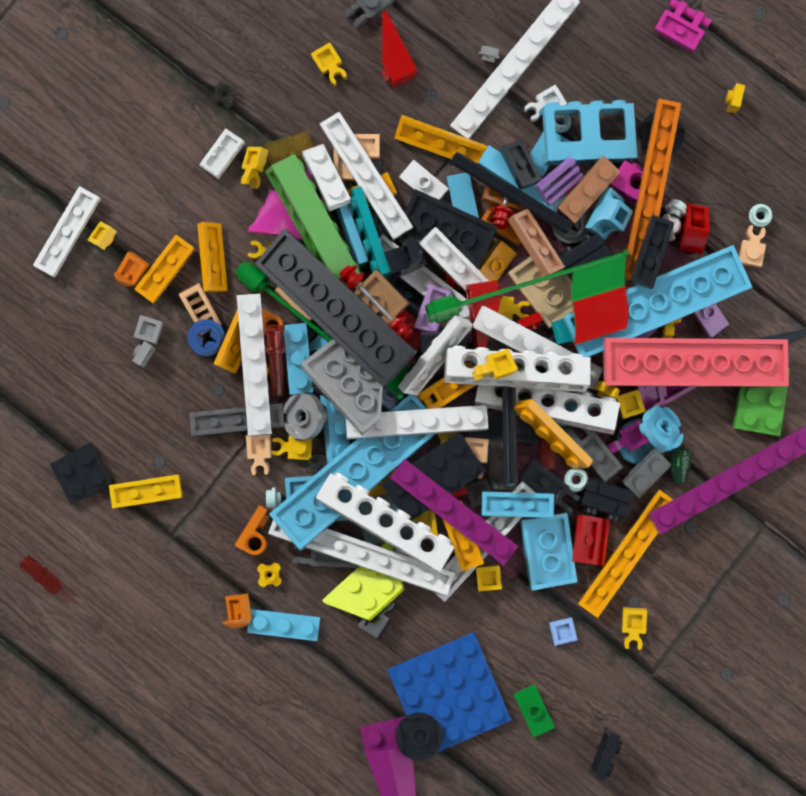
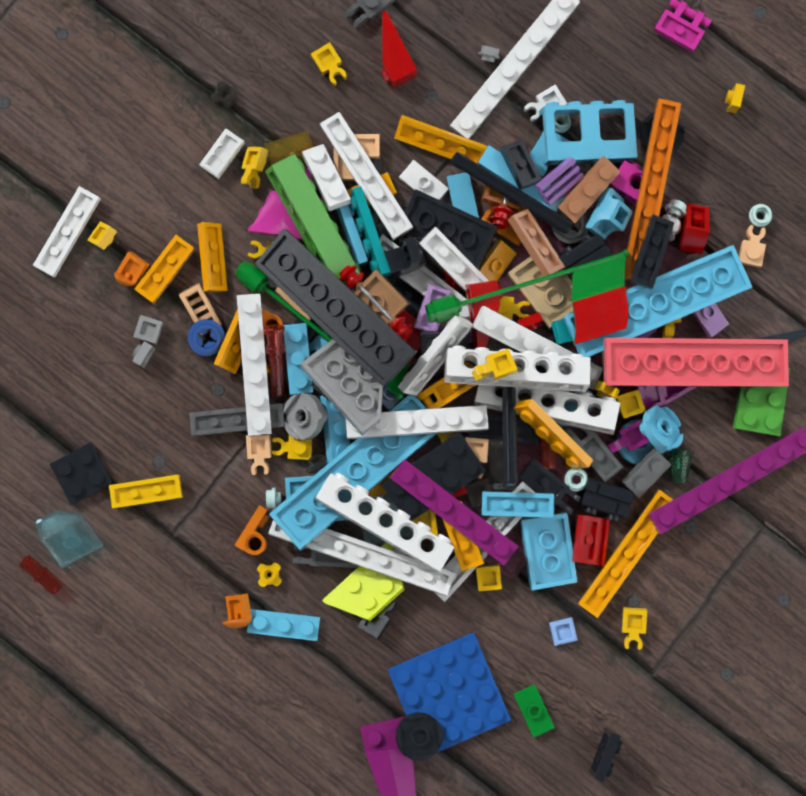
(67, 536): none -> clear light blue slope

